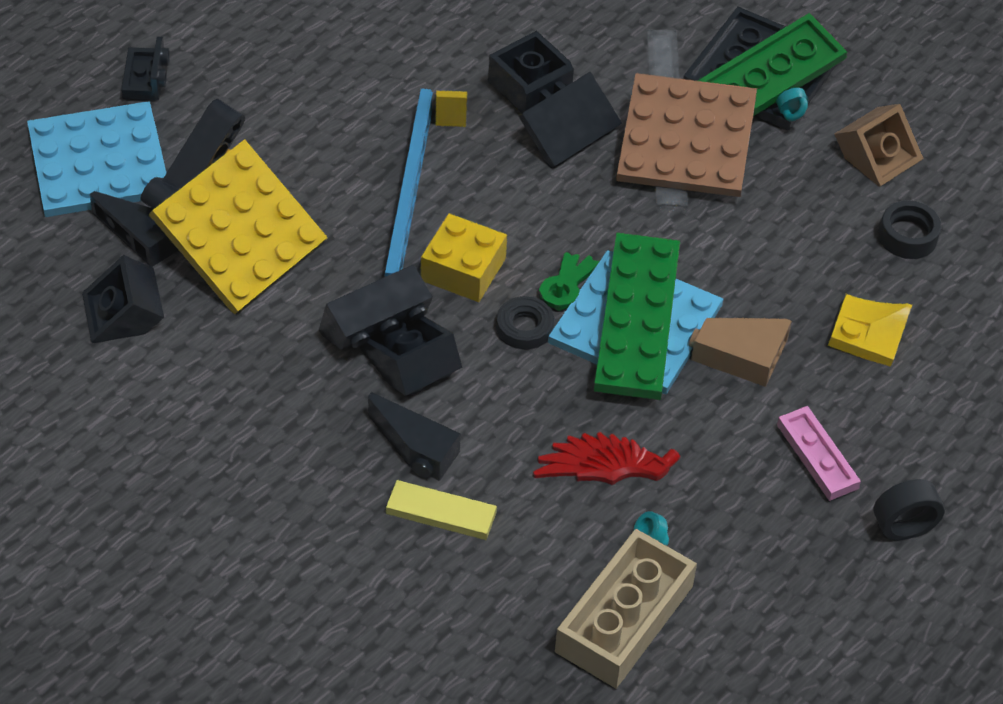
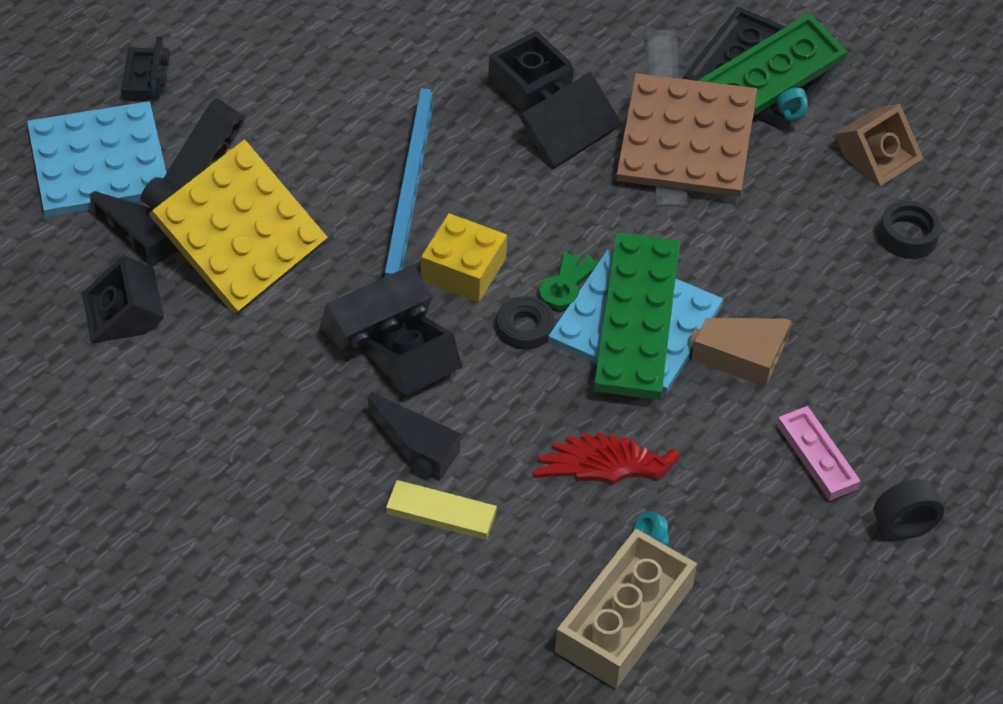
(451, 108): yellow slope -> none
(869, 329): yellow plate -> none

